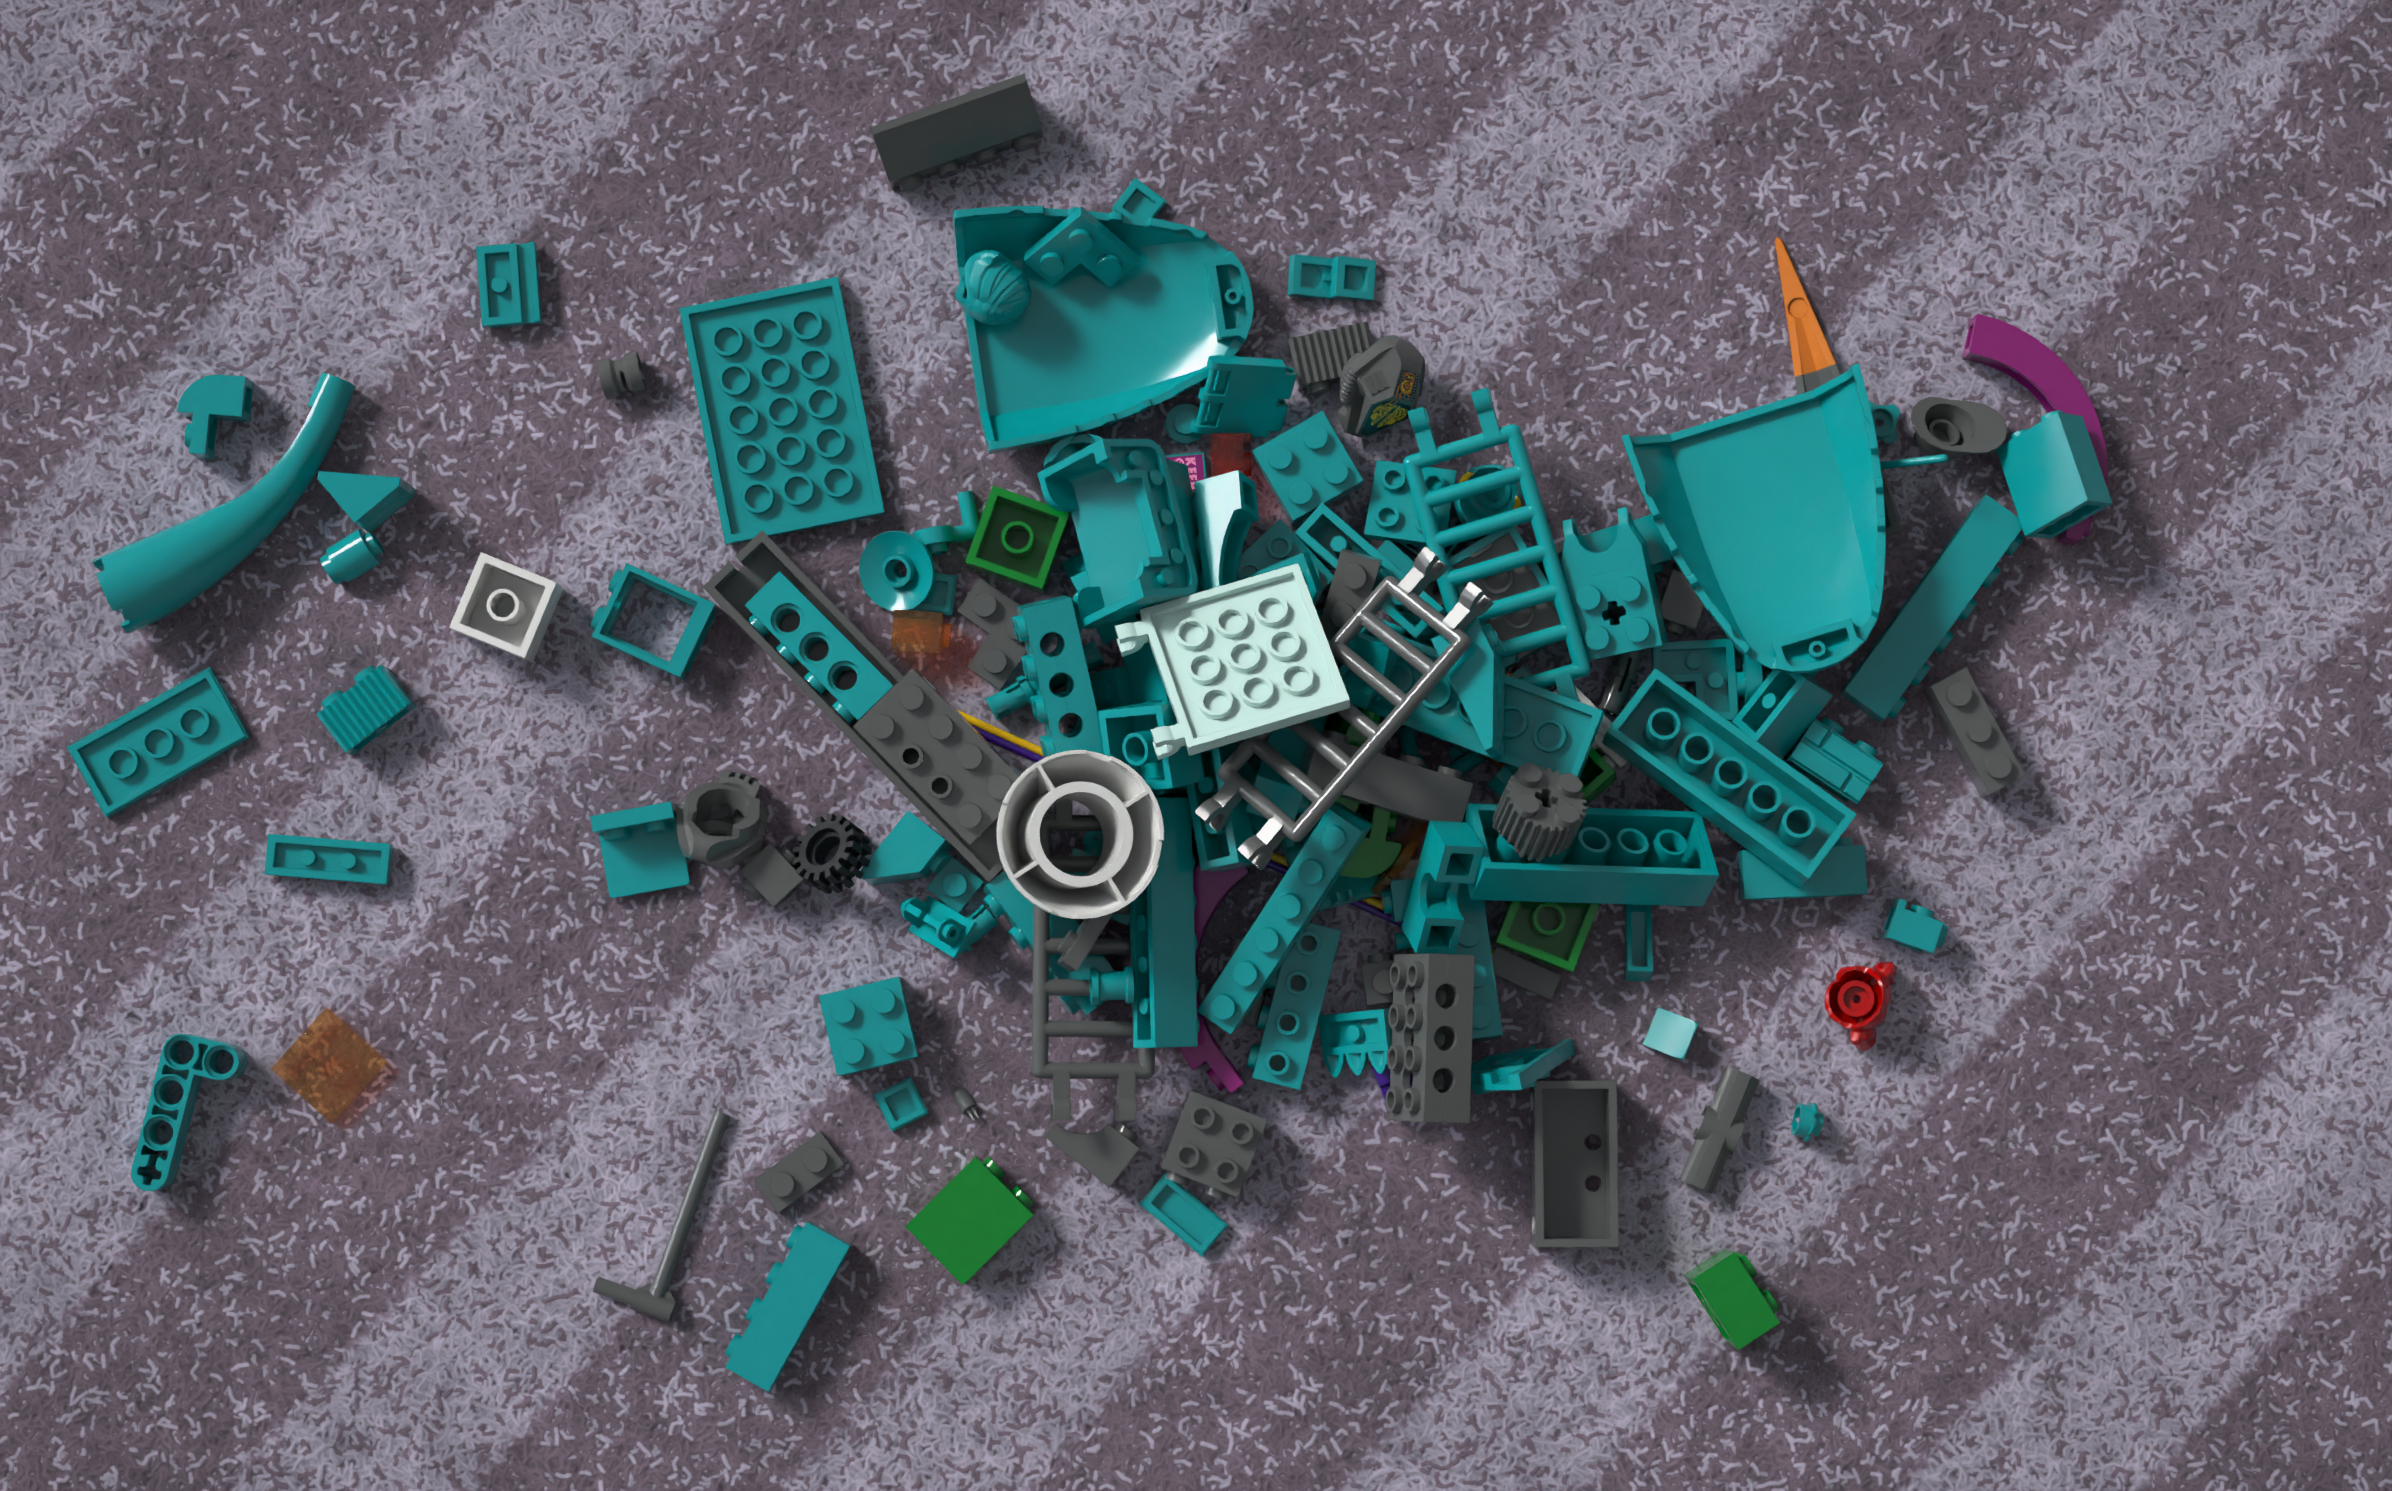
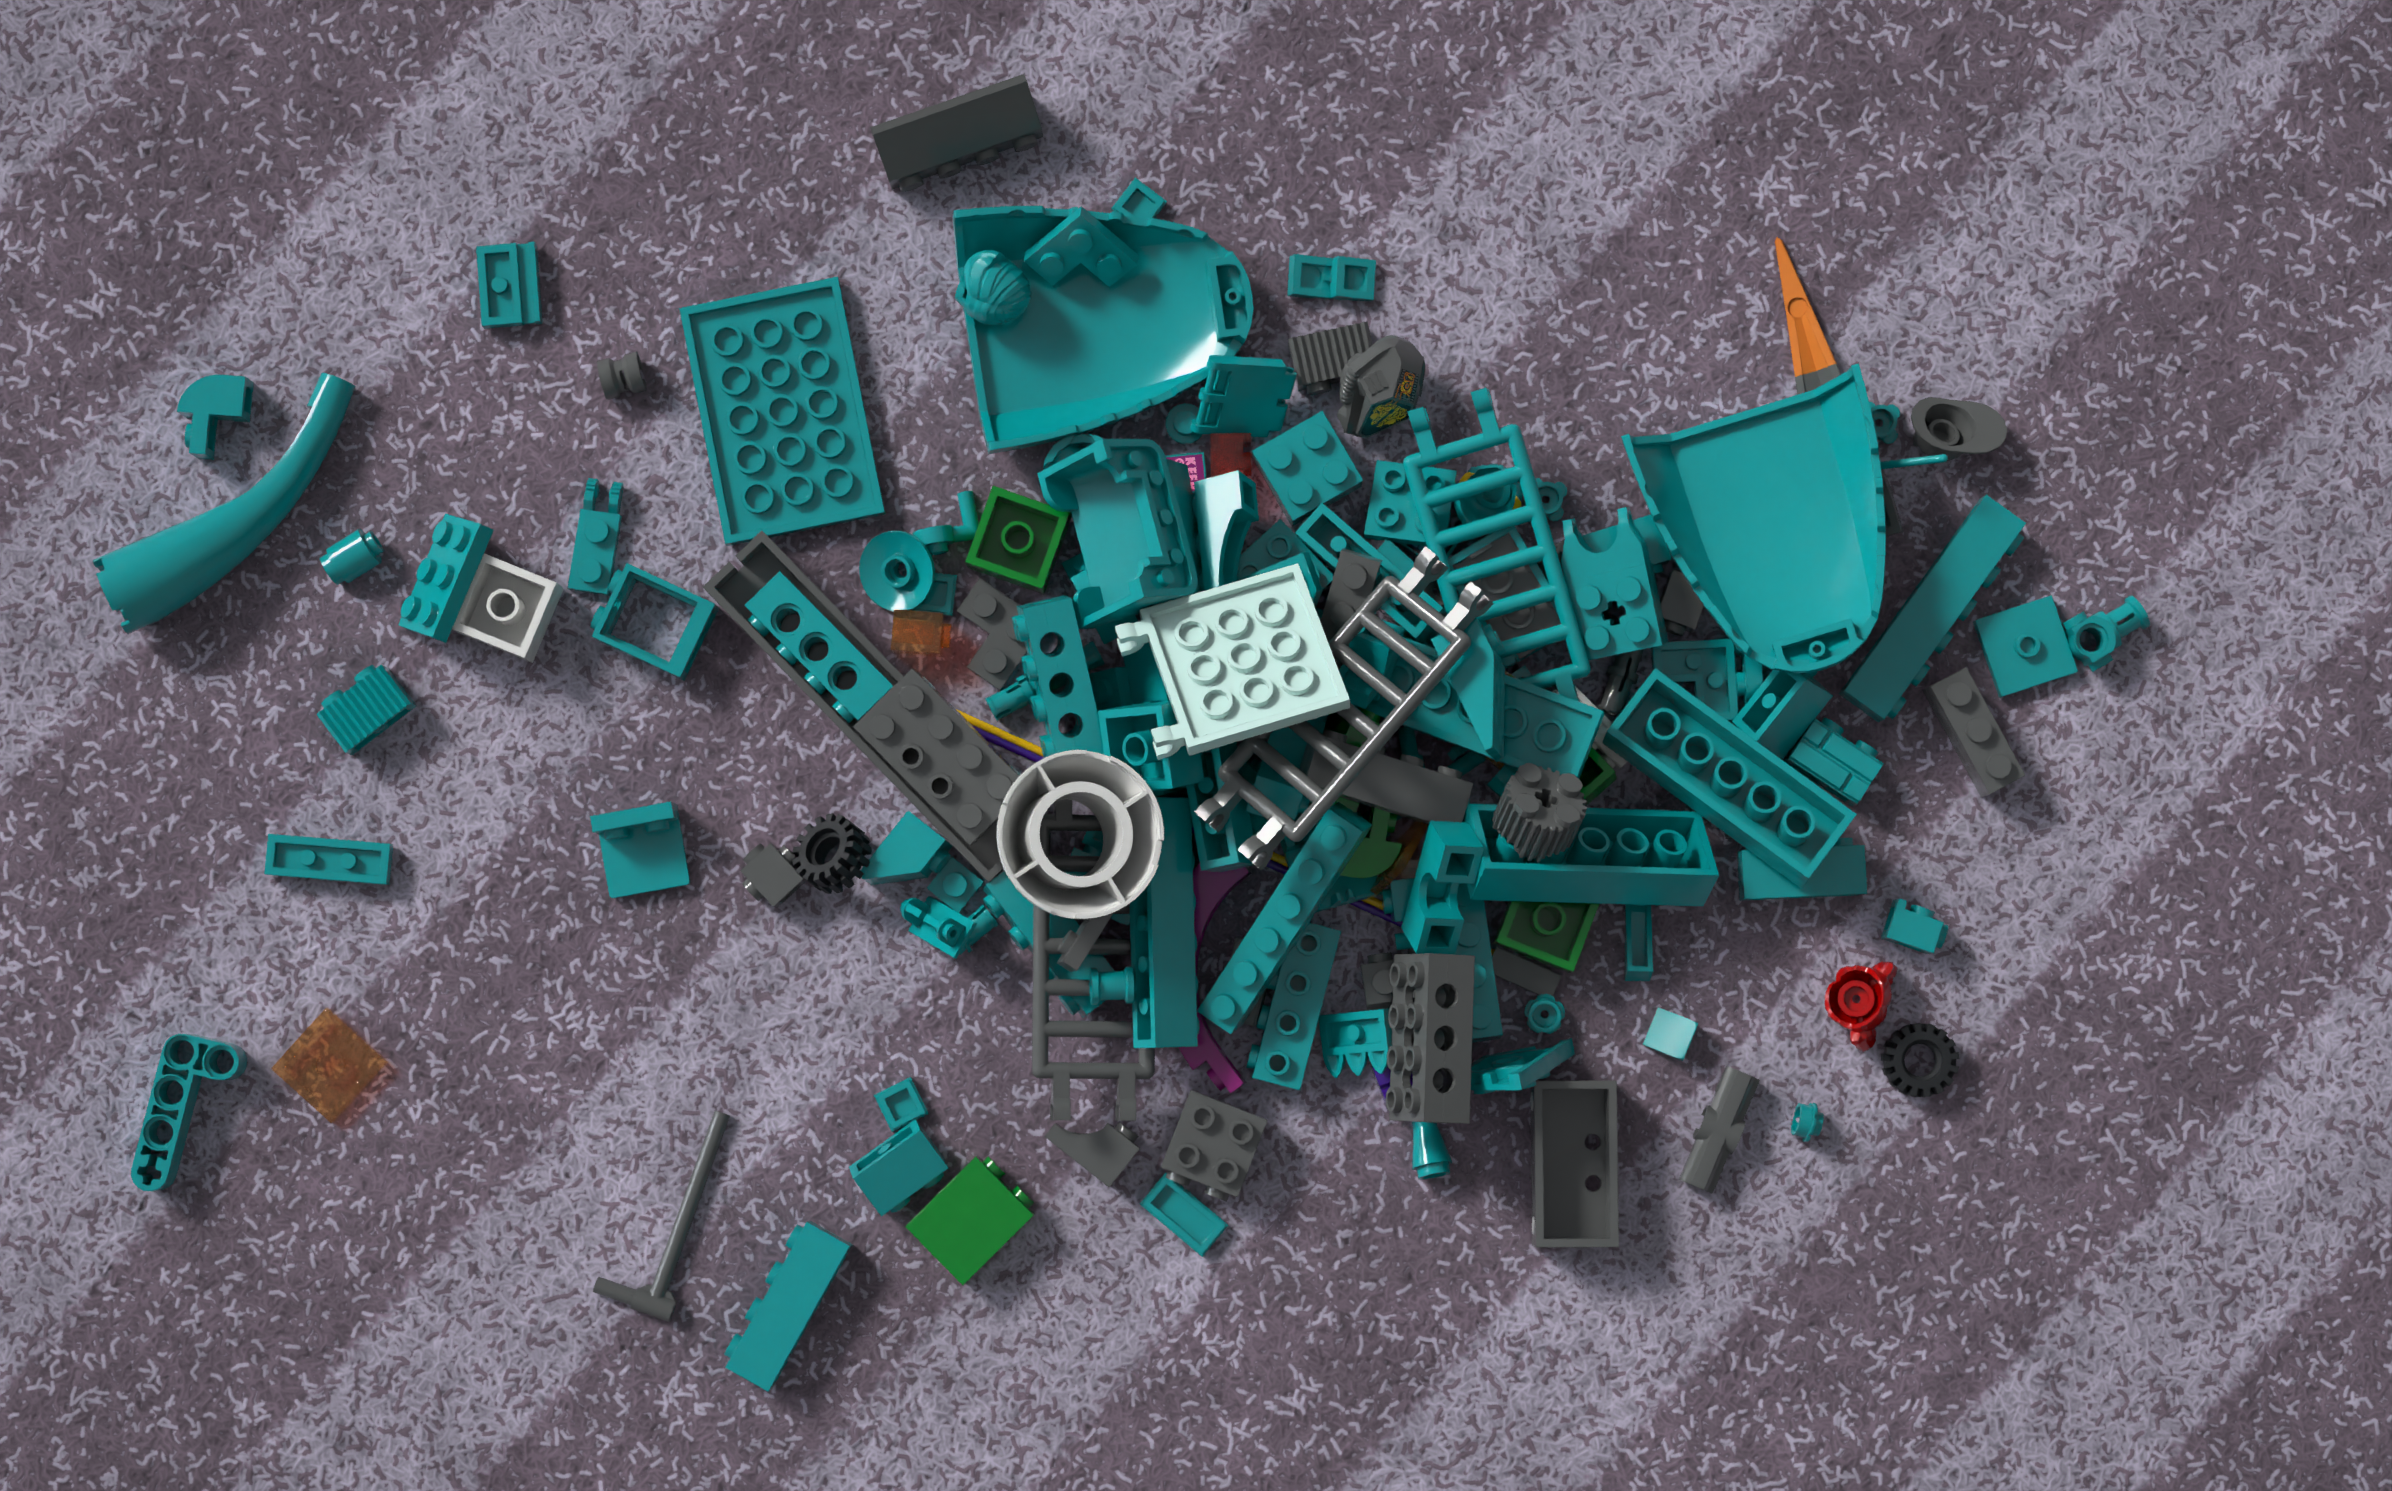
(158, 742): teal tile -> none
(367, 498): teal slope -> none
(445, 577): none -> teal plate
(596, 541): none -> teal hinge
(722, 821): dark grey helmet -> none
(799, 1172): dark grey plate -> none
(869, 1026): teal piece -> none
(899, 1168): none -> teal brick
(965, 1102): dark grey piece -> none
(1429, 1151): none -> teal cone
(1536, 1021): none -> teal plate
(1555, 493): none -> teal plate
(1732, 1297): green brick -> none
(1944, 1055): none -> black tyre
(2025, 646): none -> teal plate
(2044, 376): magenta arch -> none
(2053, 475): teal brick -> none
(2105, 631): none -> teal connector

